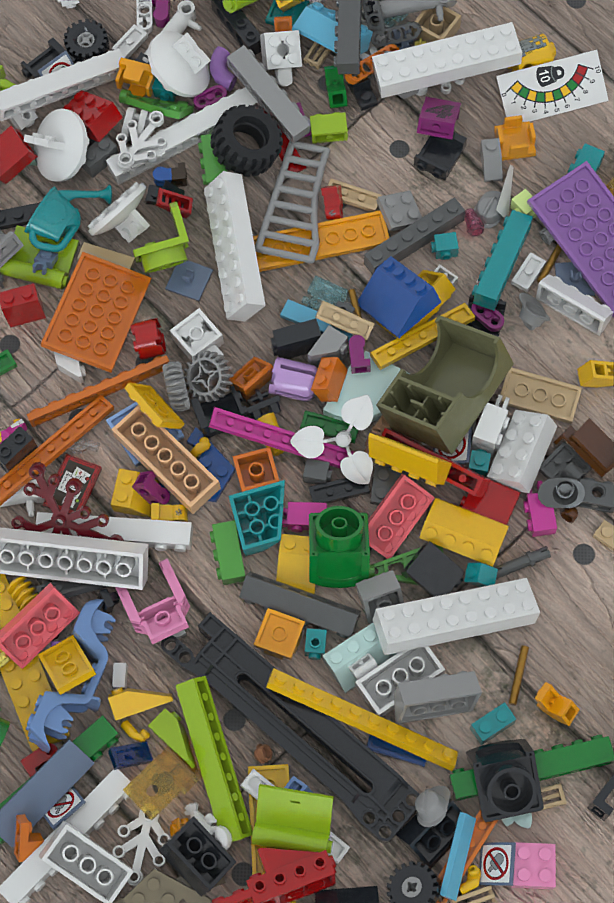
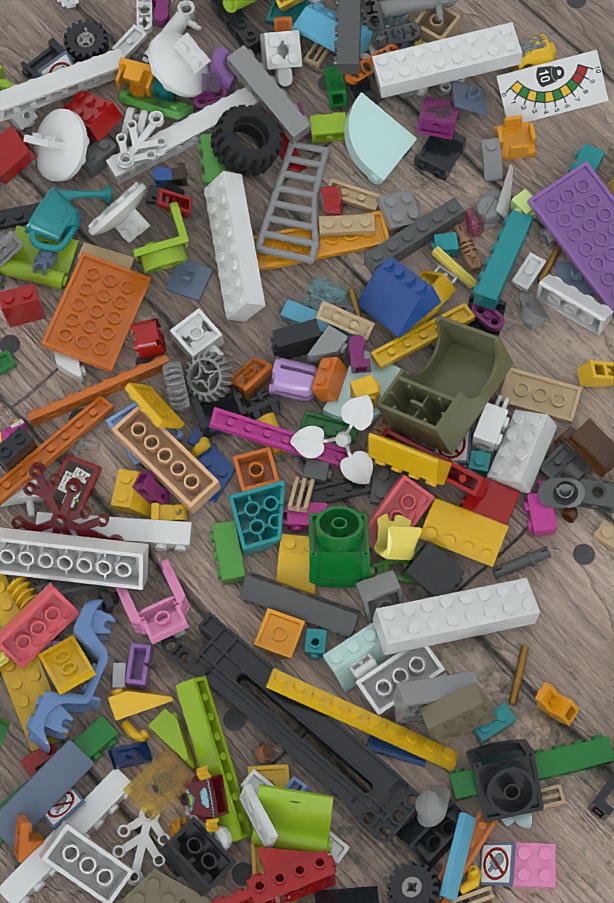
(138, 666): none -> medium lavender piece
(206, 798): none -> dark red torso
(210, 83): none -> clear purple plate
(258, 816): none -> white tile
(303, 483): none -> tan tile
(347, 225): none -> tan plate
(366, 386): none -> yellow brick
(375, 139): none -> light aqua brick
(396, 538): none -> light yellow piece
(454, 267): none -> light yellow axle
(458, 713): none -> dark tan brick
(467, 249): none -> medium nougat hinge
(469, 98): none -> sand blue piece
(480, 574): teal brick -> none

